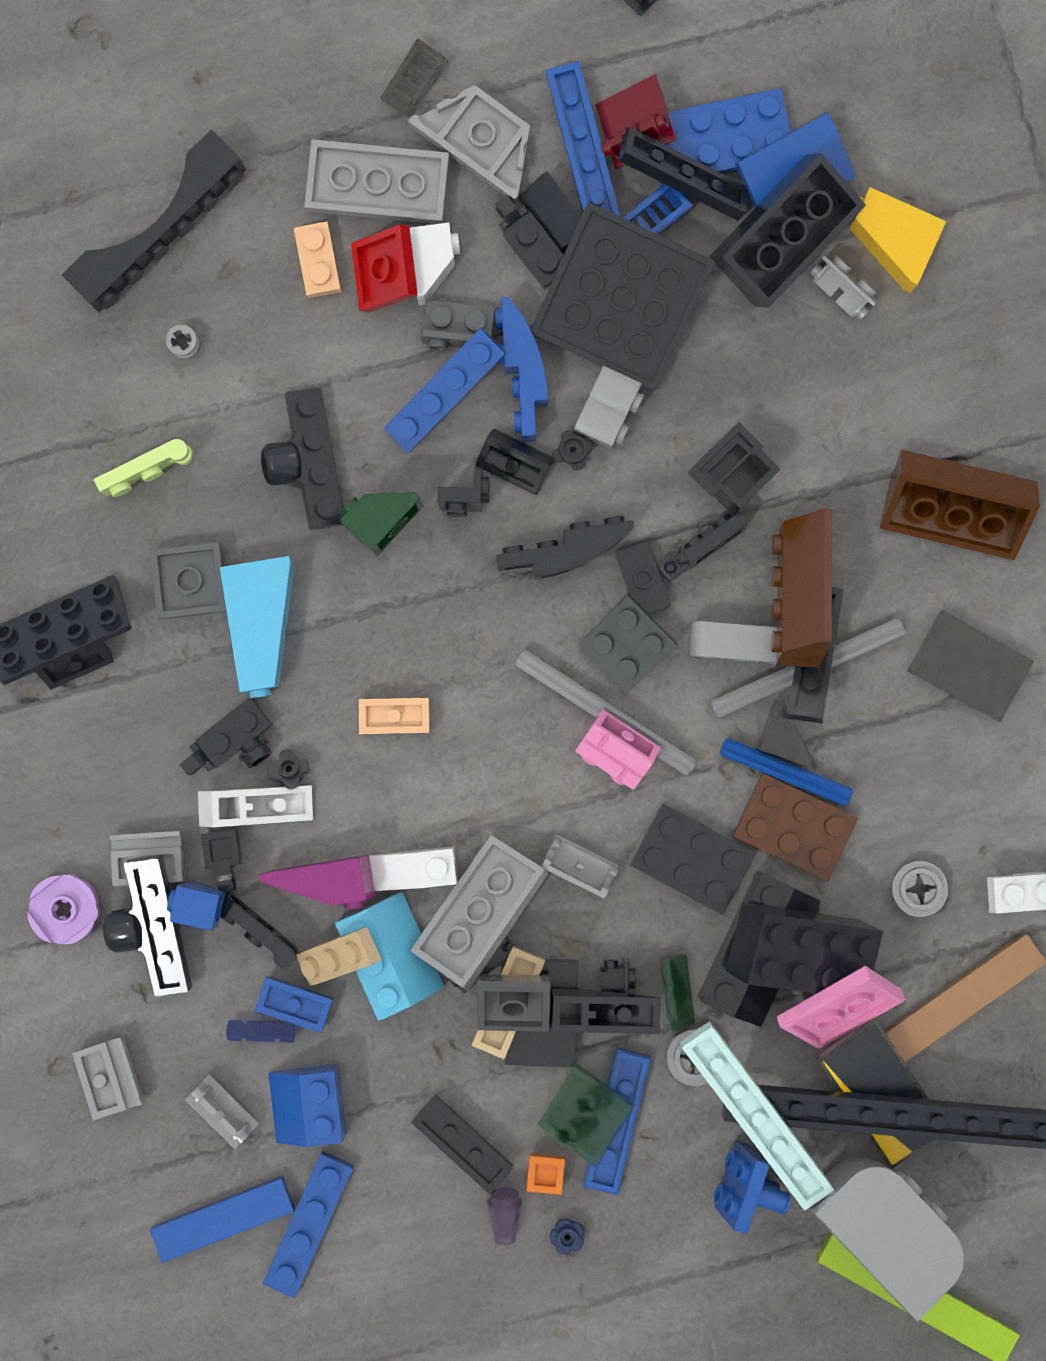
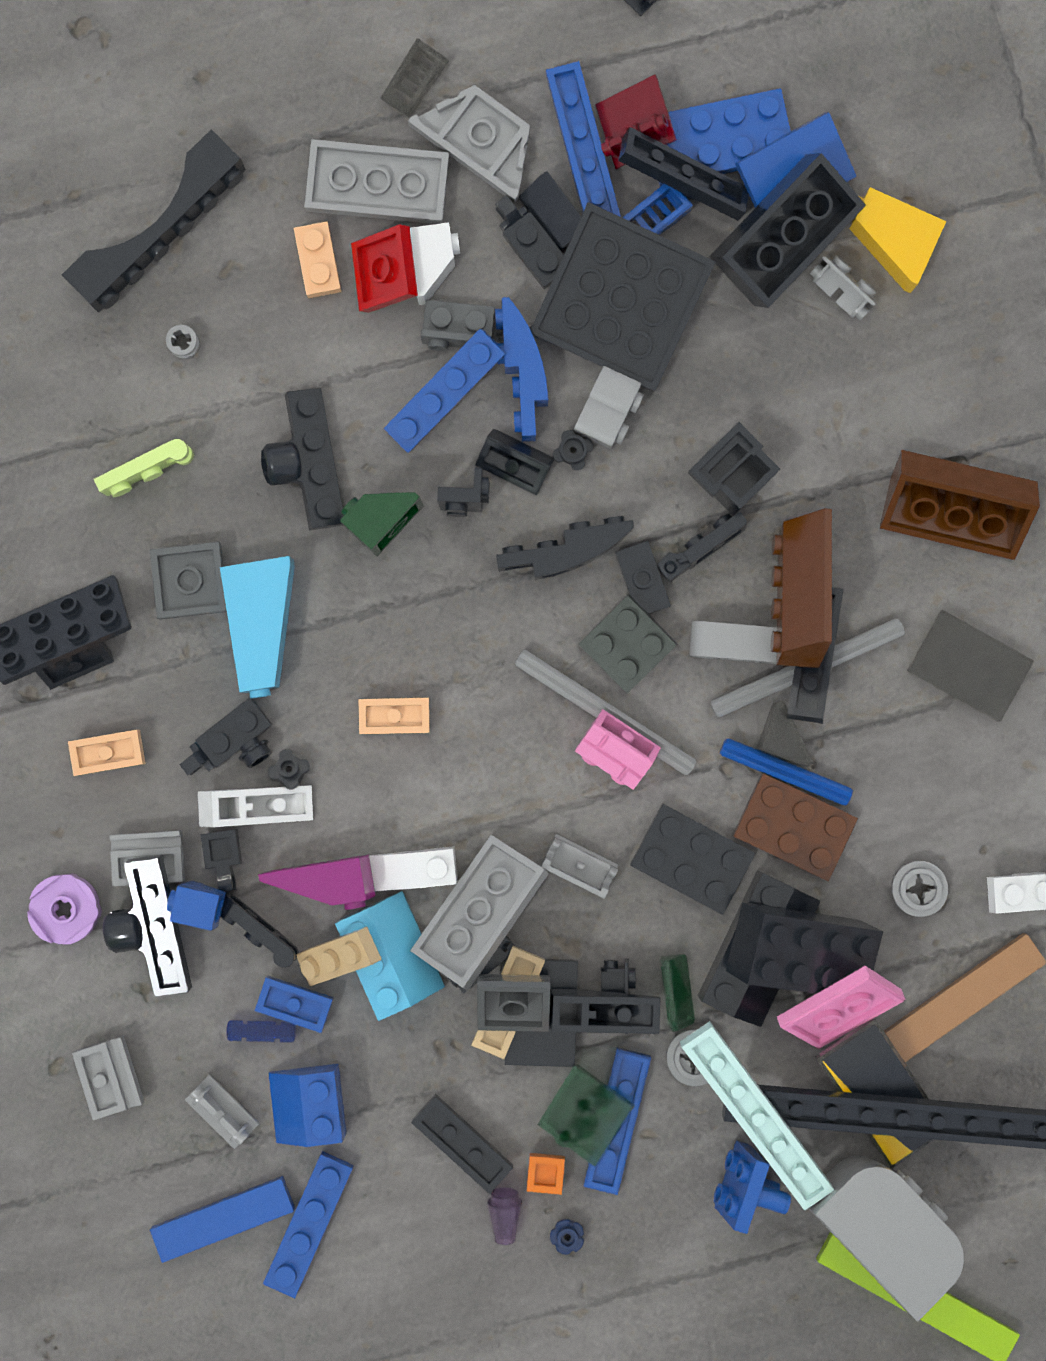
(106, 752): none -> light nougat plate

